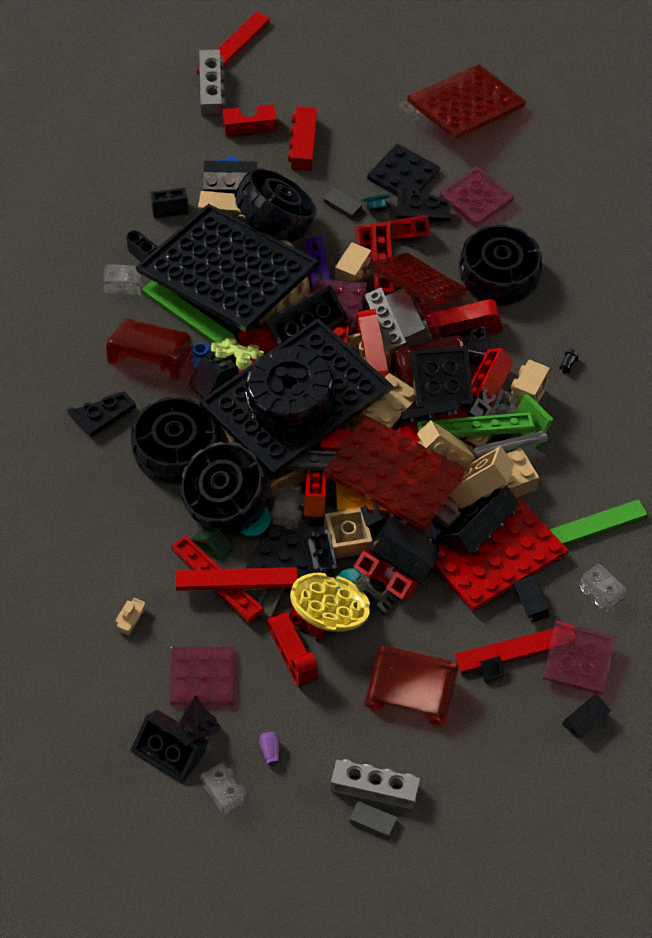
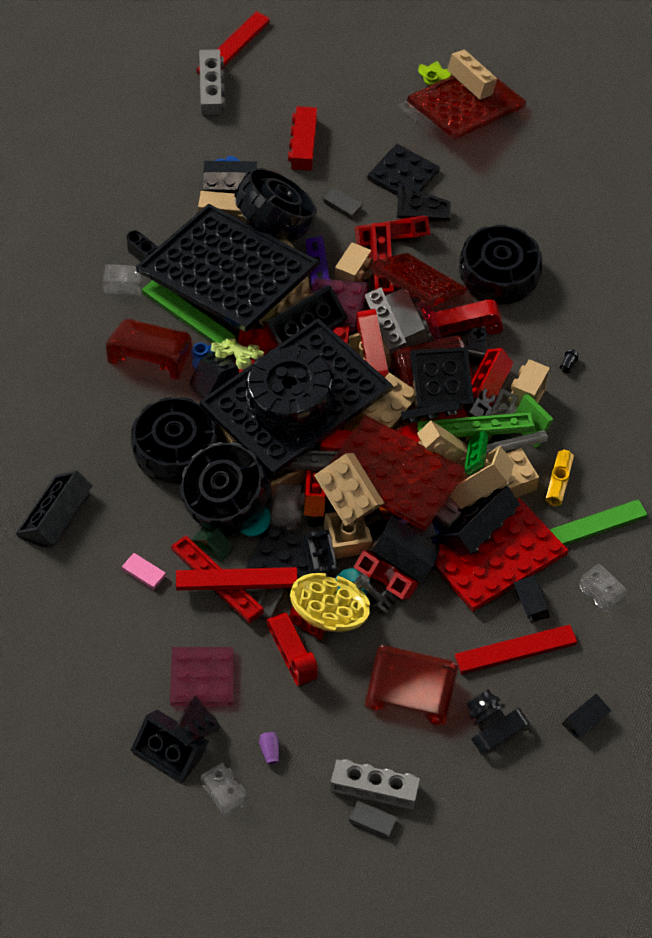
(55, 509): none -> black slope
(99, 415): black wing -> none
(129, 615): tan piece -> none
(143, 571): none -> bright pink tile
(169, 202): black hinge -> none
(262, 122): red arch -> none
(349, 489): none -> tan brick
(377, 201): teal piece -> none
(433, 73): none -> lime plate
(472, 74): none -> tan brick
(476, 196): clear pink plate -> none
(476, 453): none -> green tile
(491, 668): black tile -> none
(496, 725): none -> black beam
(558, 485): none -> yellow piece
(578, 657): clear pink plate -> none

